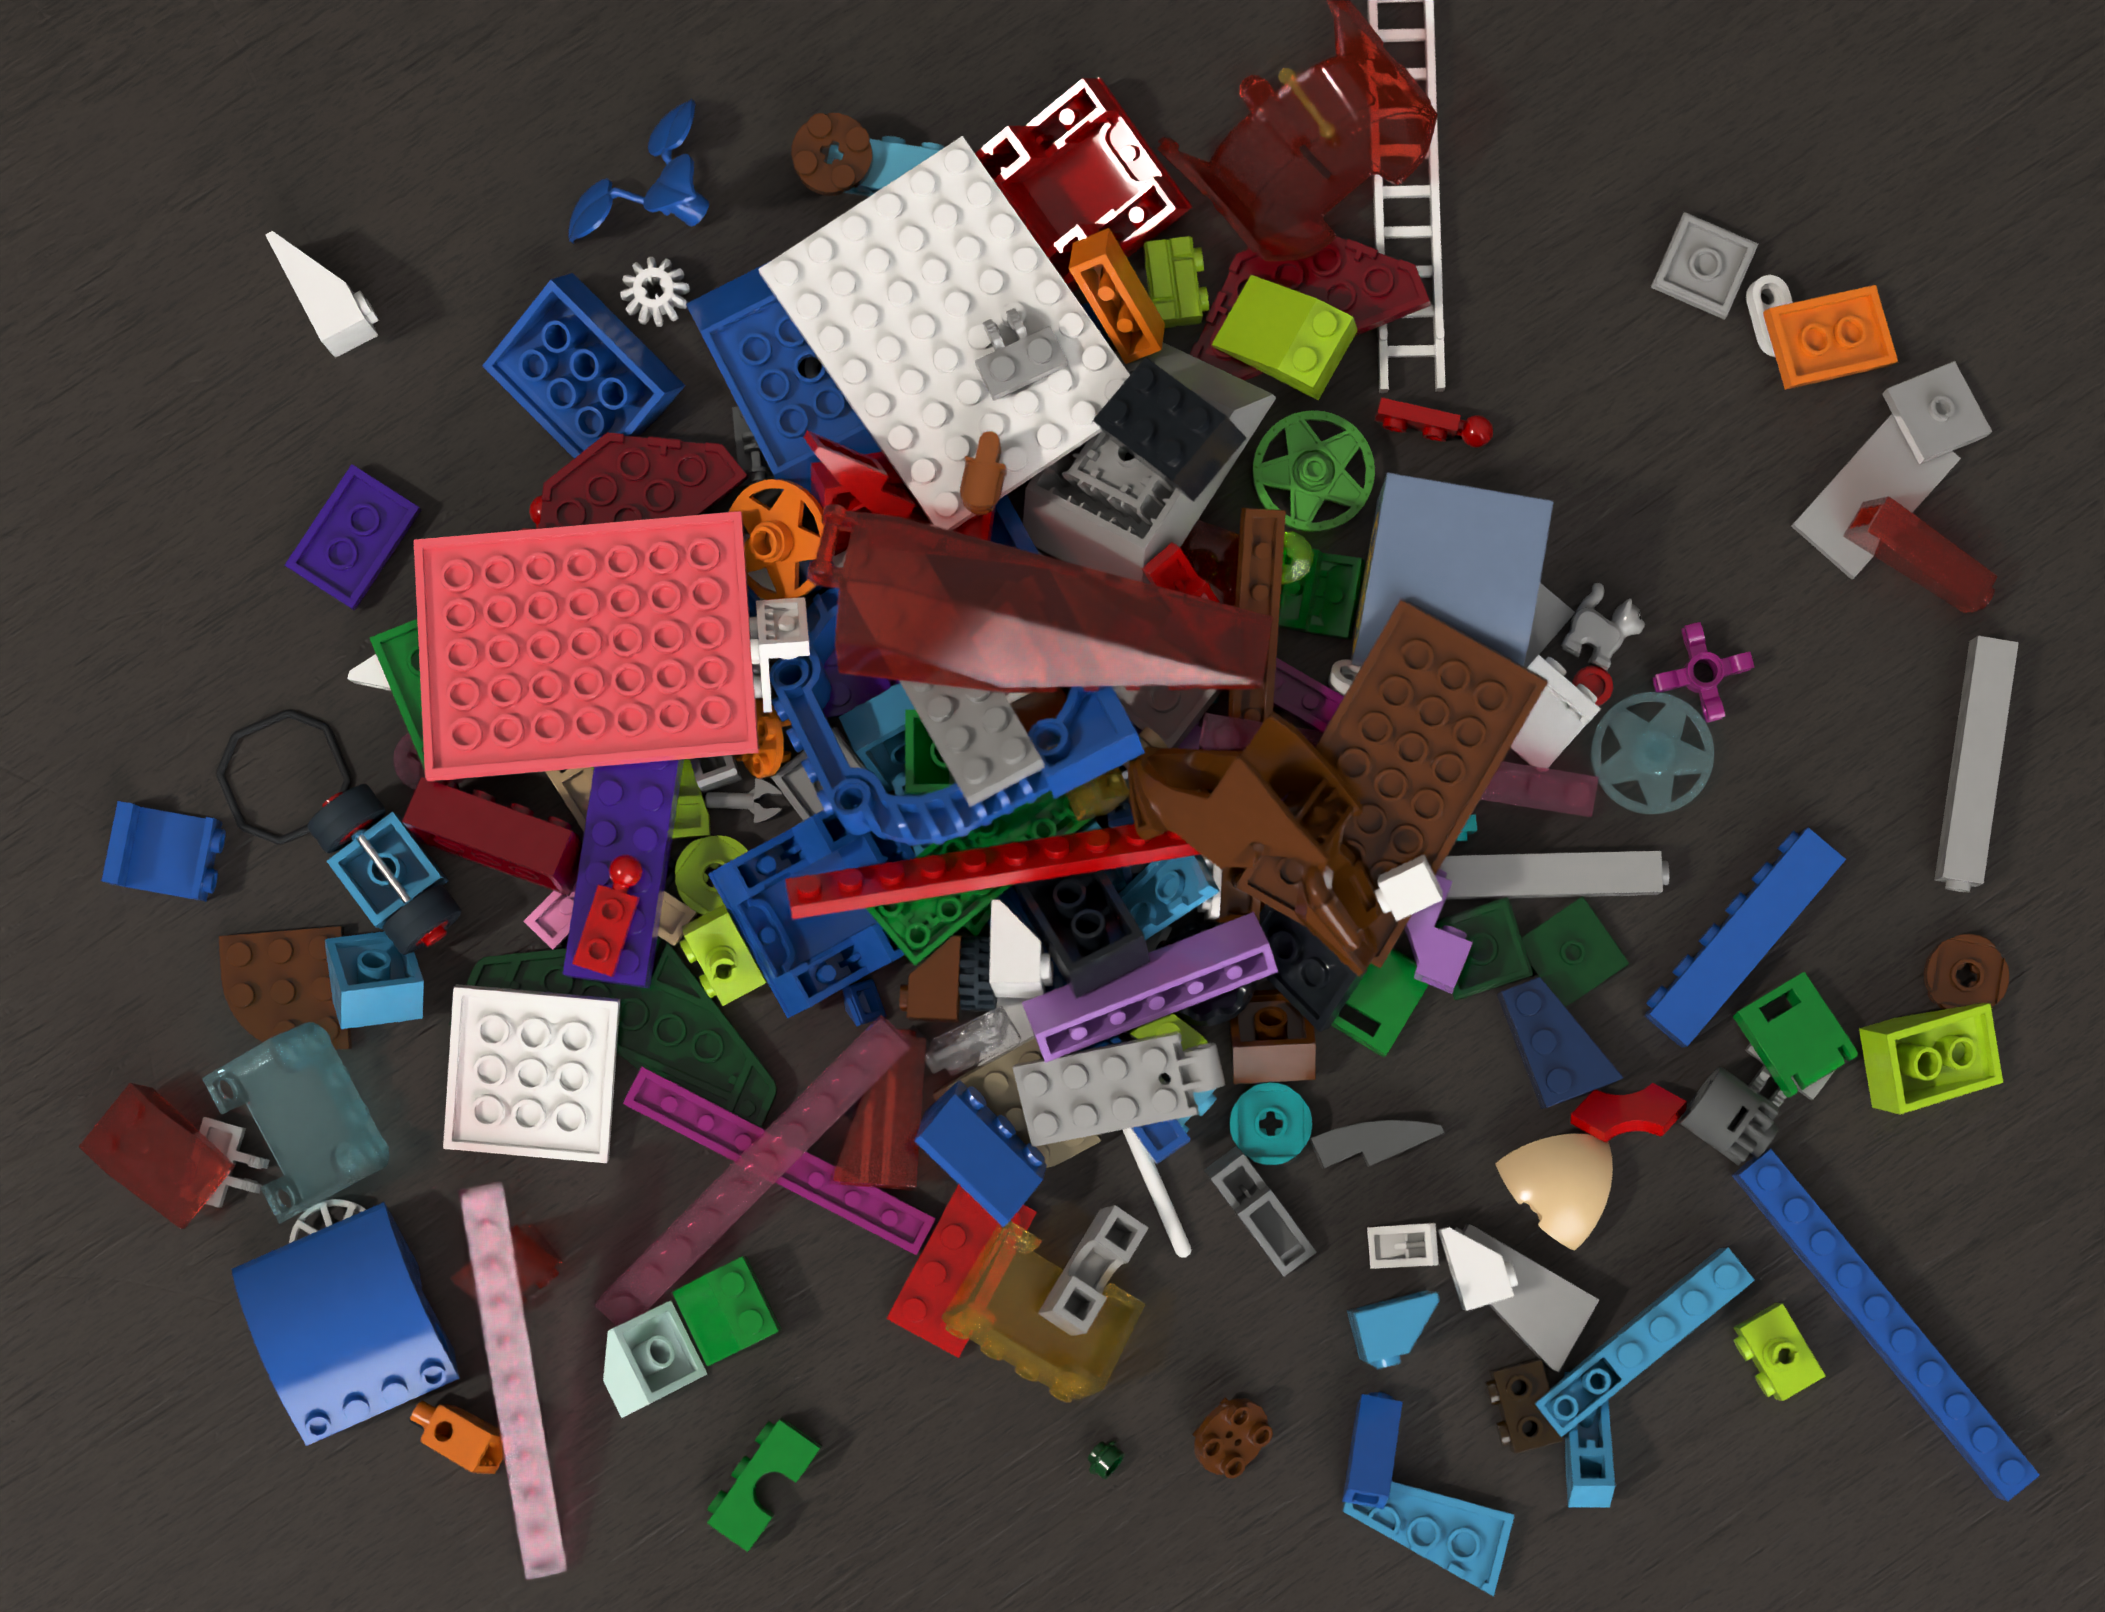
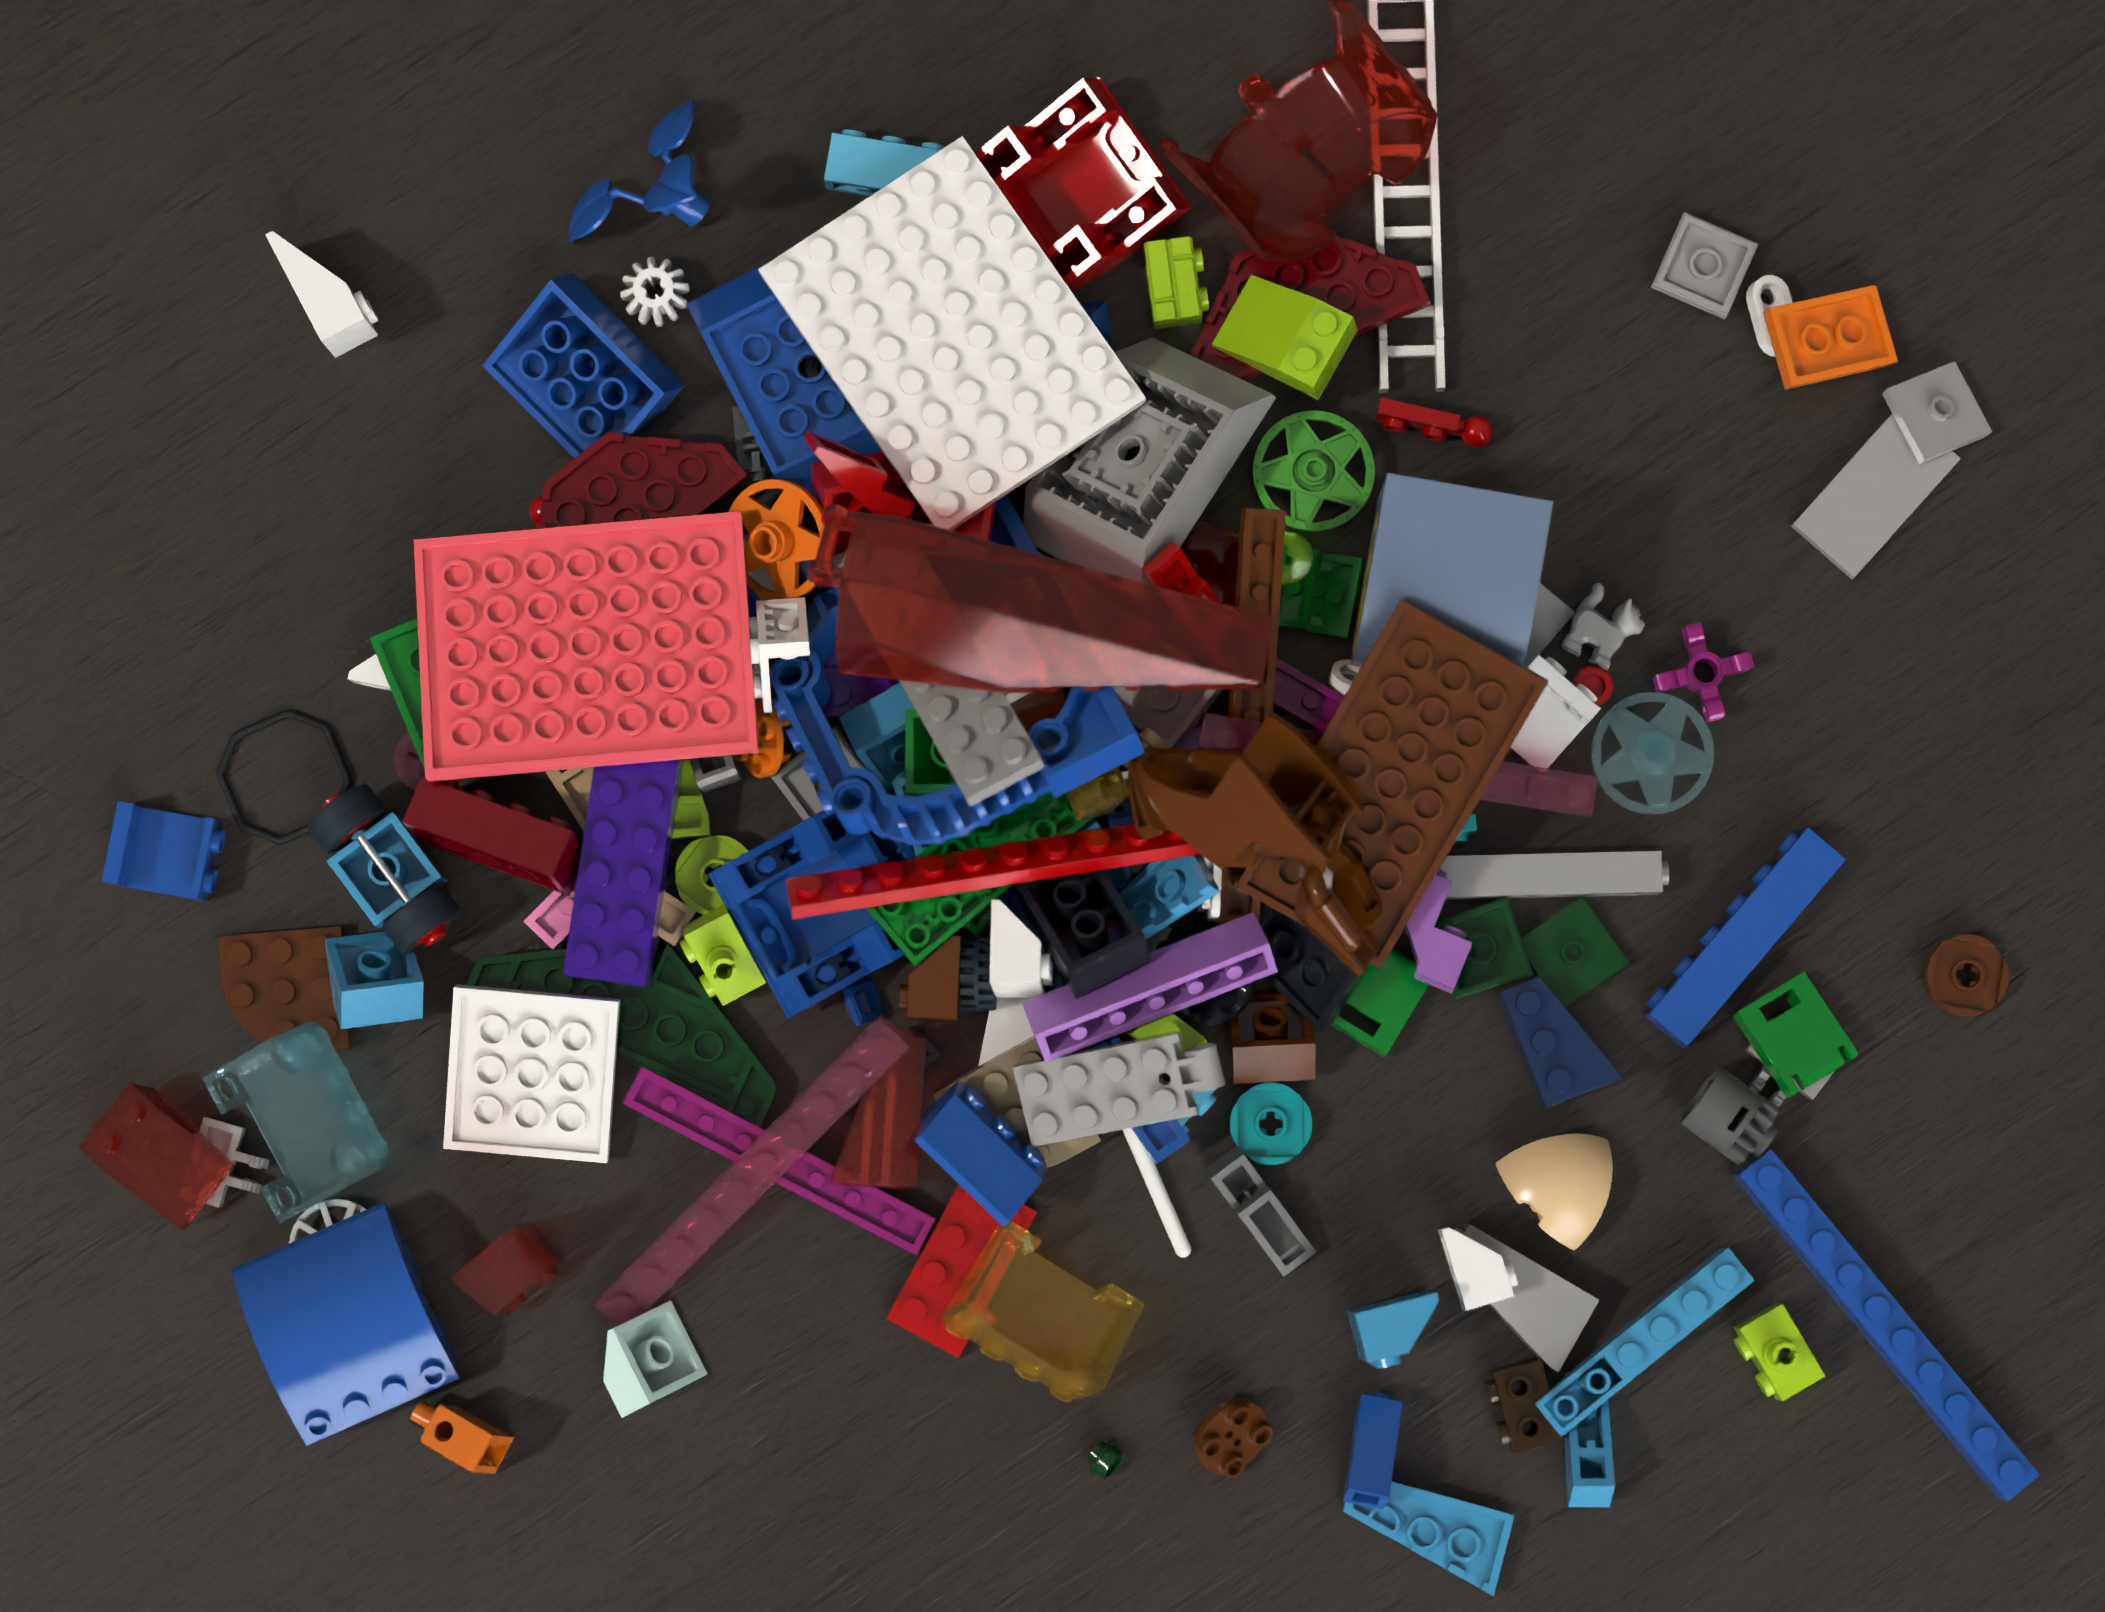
(353, 537): dark purple plate -> none
(512, 1379): clear pink plate -> none
(609, 918): red plate -> none
(726, 1310): green slope -> none
(729, 800): light grey bar -> none
(739, 1512): green arch -> none
(822, 132): reddish brown plate -> none
(973, 1042): clear bracket -> none
(983, 476): dark orange arm -> none
(1019, 362): light grey hinge -> none
(1079, 1289): light grey arch -> none
(1117, 296): orange brick -> none
(1169, 429): black brick -> none
(1288, 77): clear yellow hinge -> none
(1372, 1140): dark grey slope -> none
(1403, 1245): white slope -> none
(1408, 888): white brick -> none
(1647, 1110): red tile -> none
(1921, 554): clear red slope -> none
(1930, 1057): lime slope -> none
(1976, 763): light grey brick -> none

